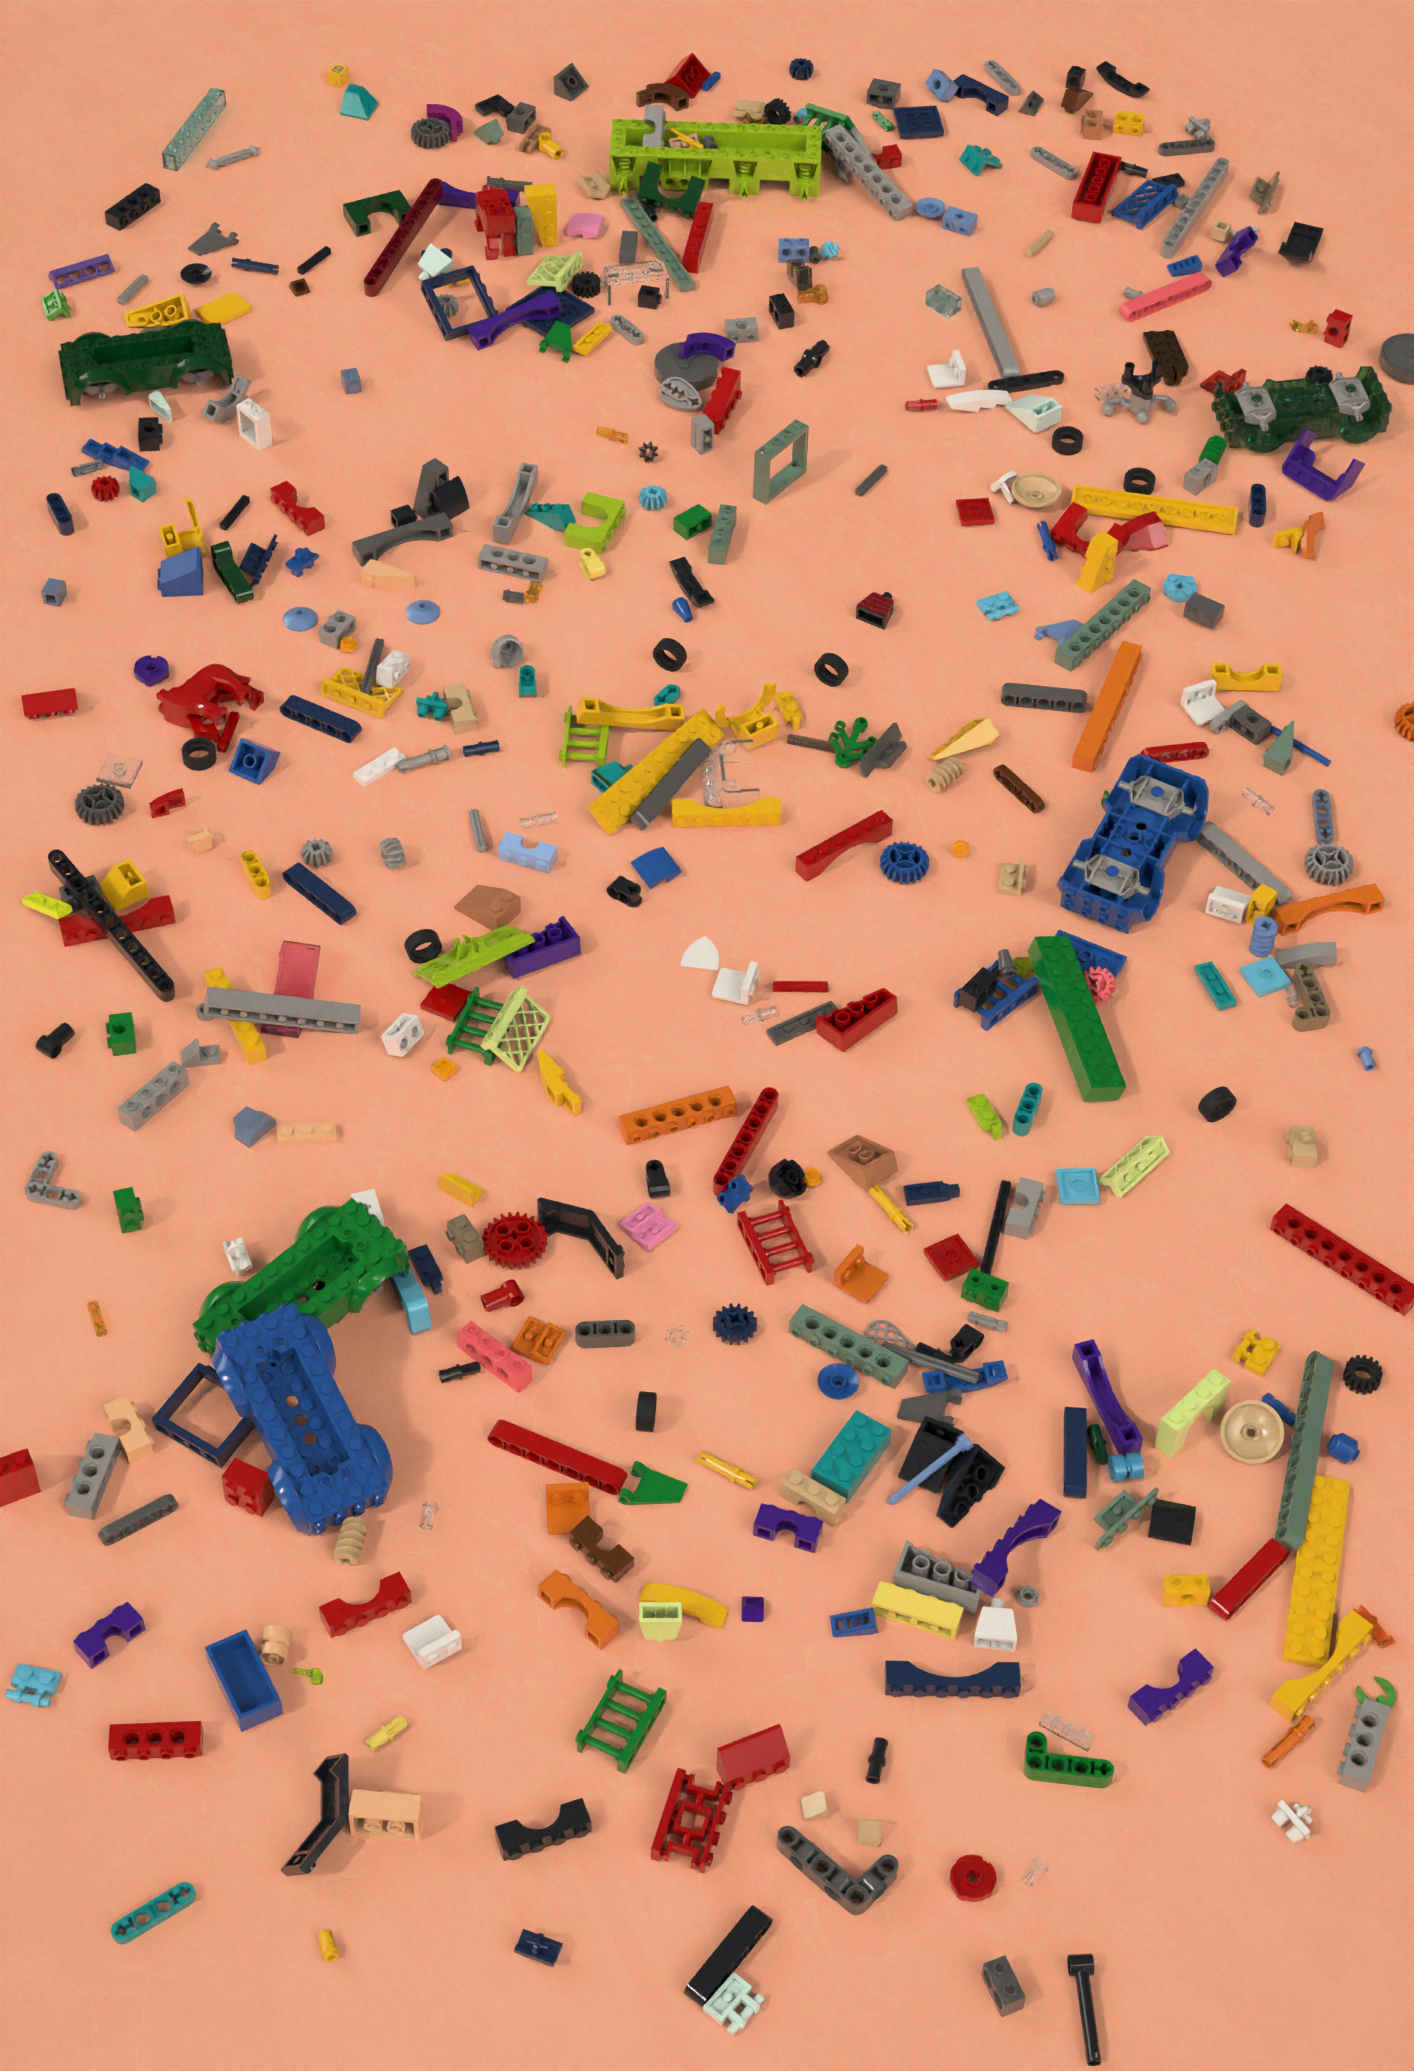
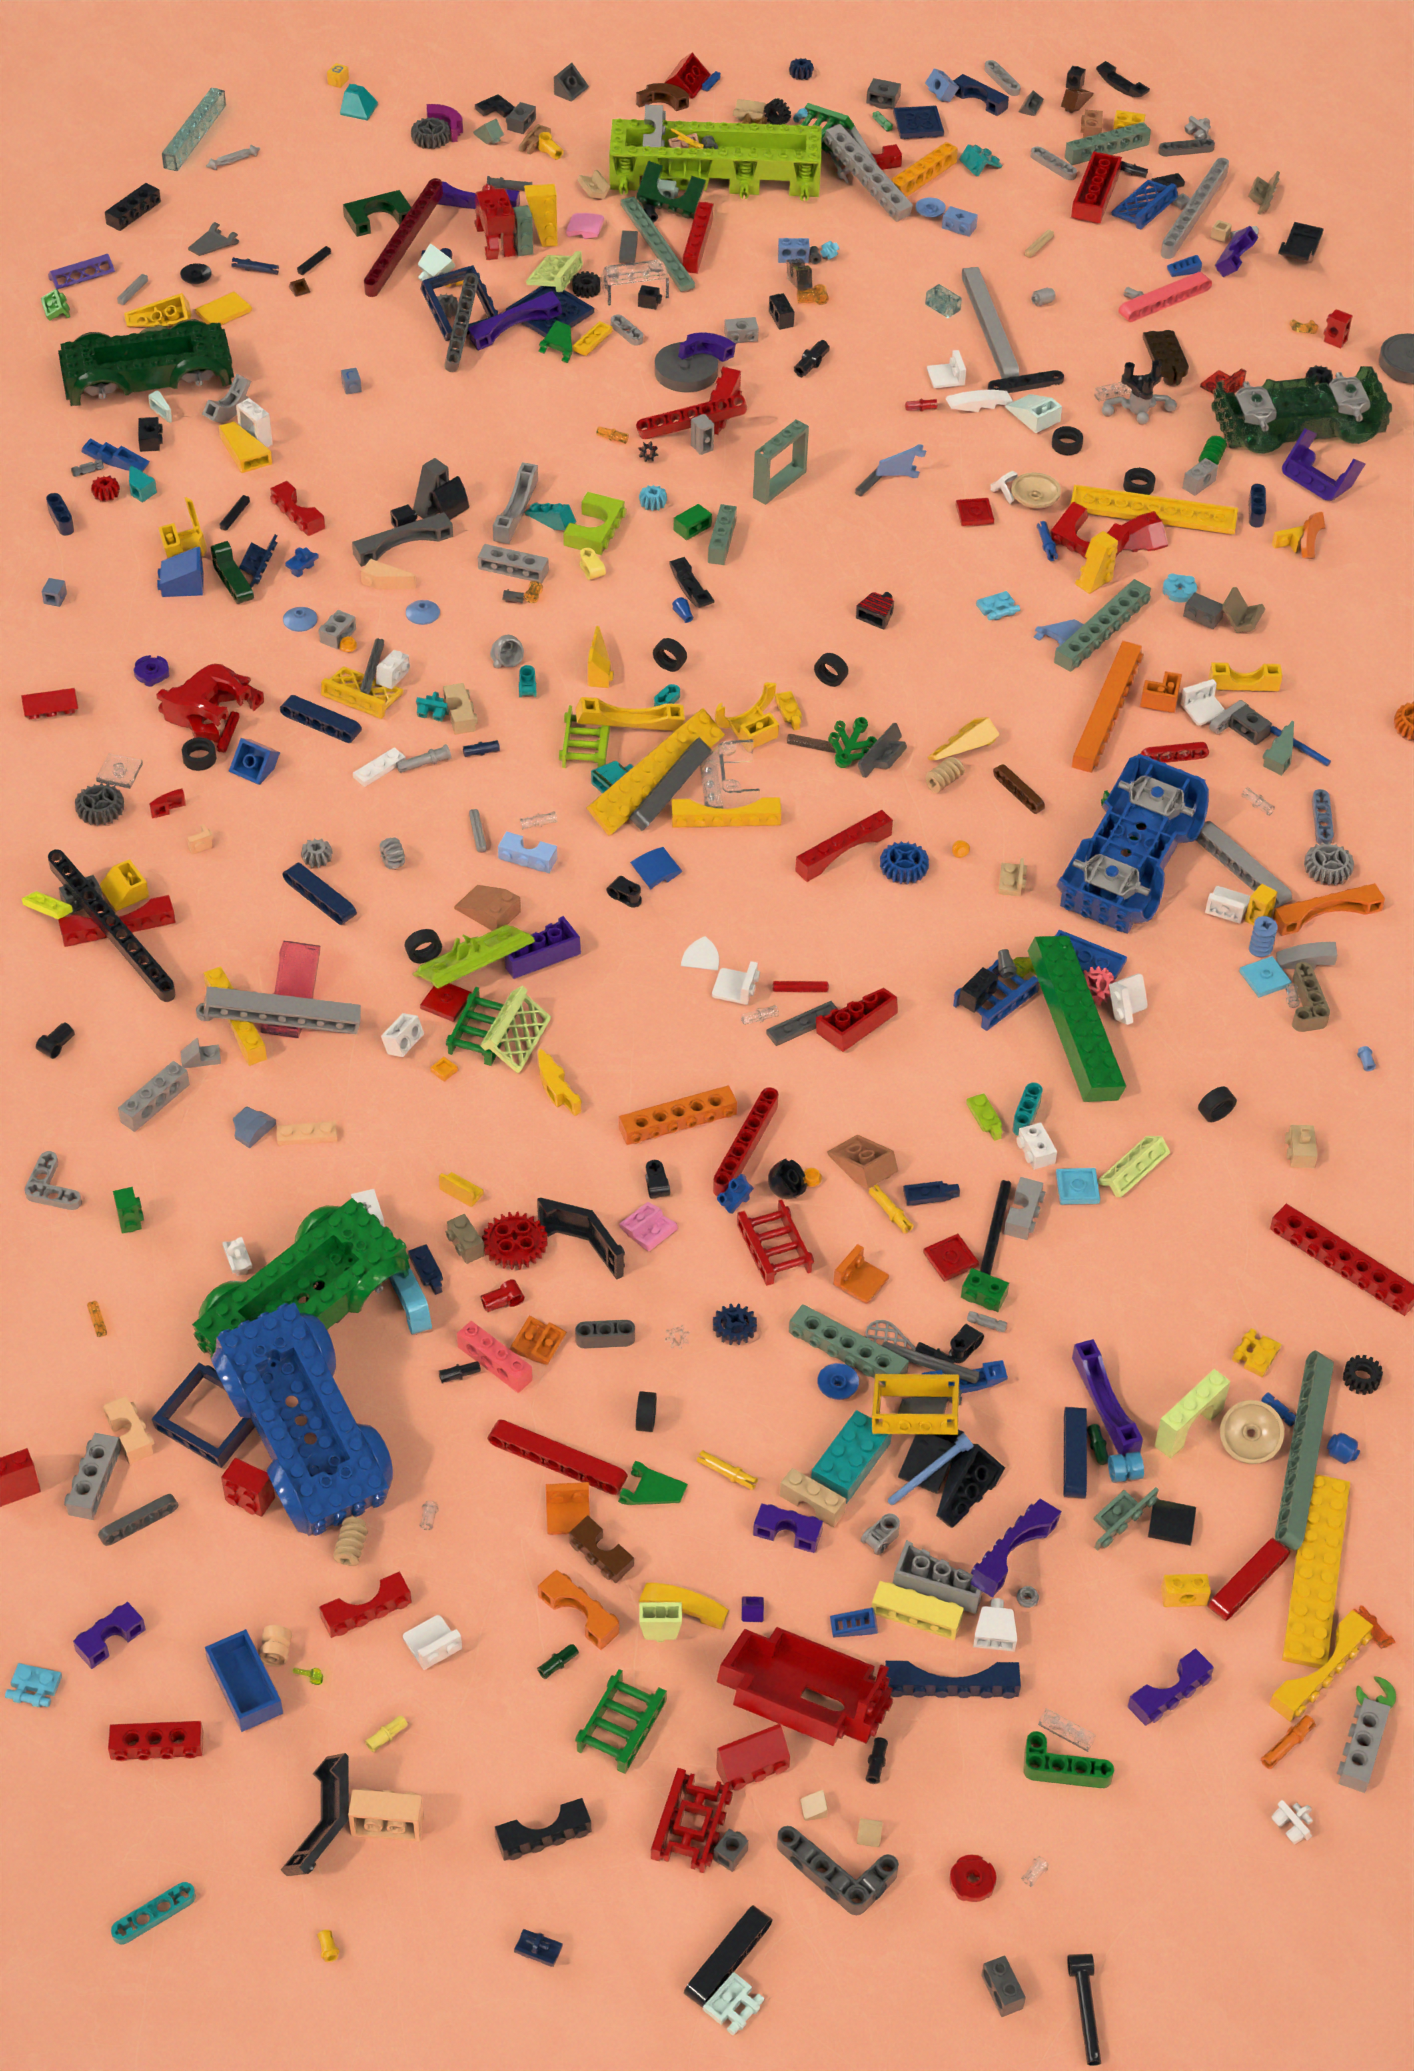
(121, 1034): green brick -> none
(244, 448): none -> yellow slope
(256, 874): yellow beam -> none
(458, 327): none -> dark grey beam
(557, 1661): none -> dark green axle
(599, 663): none -> yellow wedge
(668, 188): none -> light aqua brick
(682, 415): none -> red beam
(684, 403): light grey piece -> none
(728, 1858): none -> dark grey brick
(778, 1669): none -> red panel
(880, 1536): none -> light grey piece
(901, 463): none -> medium blue flag
(919, 1386): none -> yellow window
(926, 169): none -> light orange brick
(1037, 1146): none -> white brick
(1044, 697): dark grey beam -> none
(1108, 143): none -> sand green brick
(1128, 997): none -> white bracket
(1162, 695): none -> orange brick
(1215, 985): teal plate -> none
(1240, 615): none -> dark tan bracket

